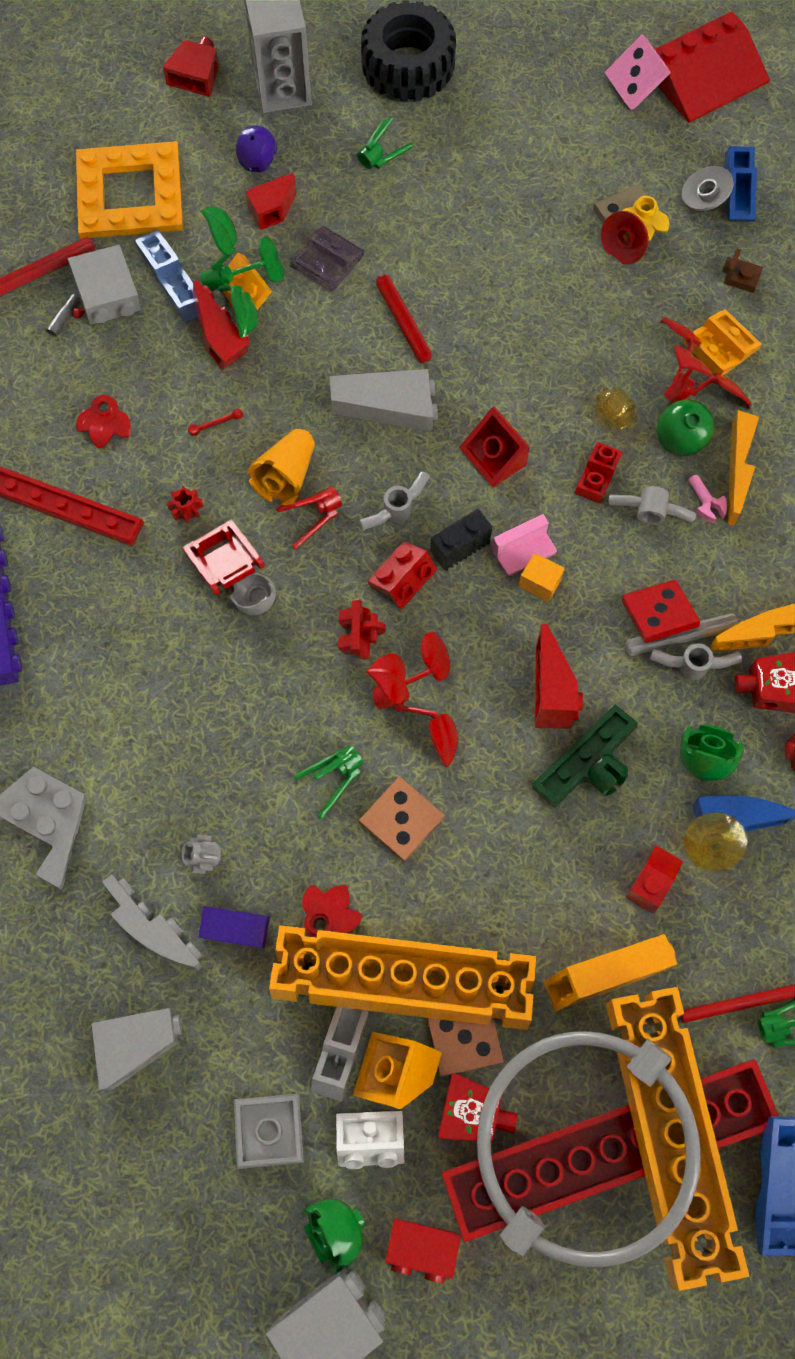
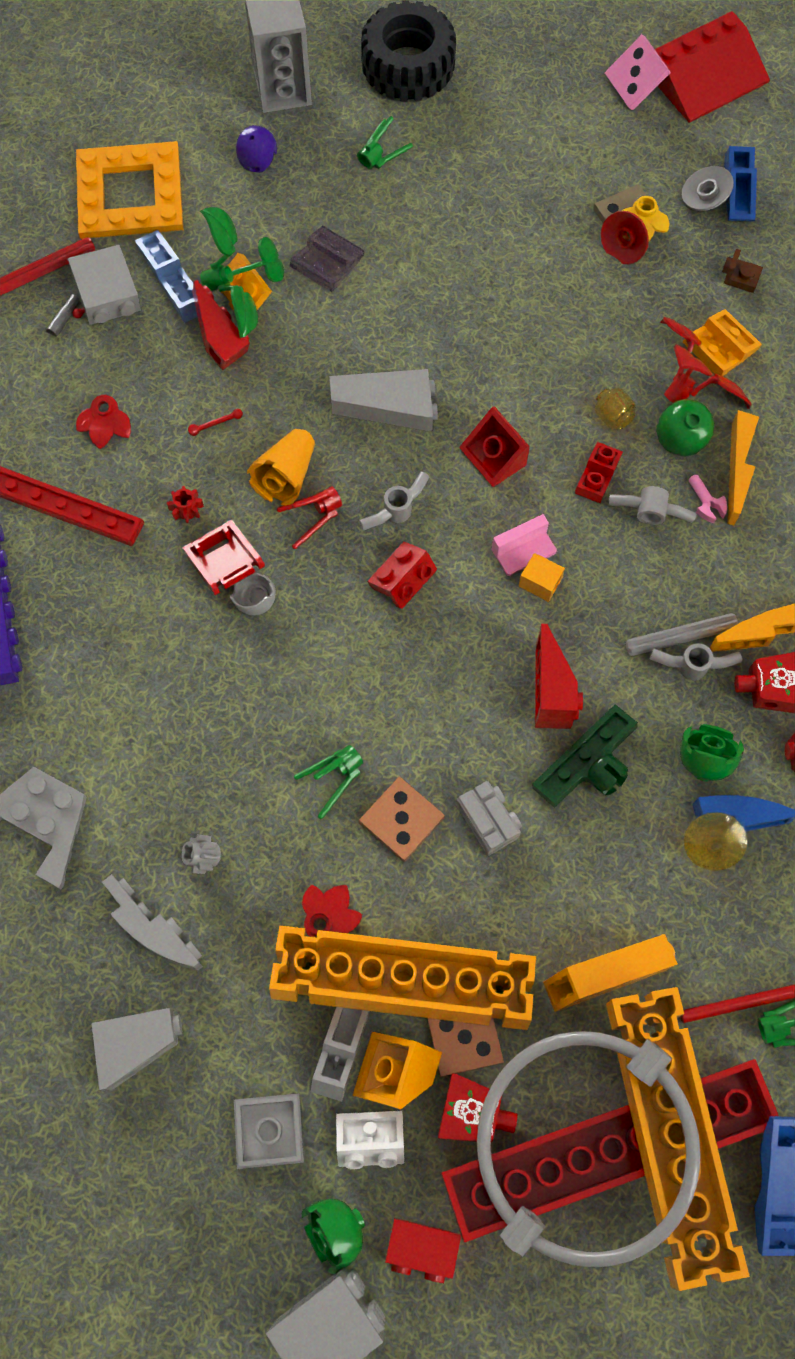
(193, 67): red torso -> none
(234, 927): dark purple slope -> none
(271, 200): red slope -> none
(363, 627): red hips -> none
(392, 691): red plant -> none
(403, 318): red axle -> none
(461, 539): black brick -> none
(488, 817): none -> light grey brick
(654, 879): red slope -> none
(660, 611): red tile -> none

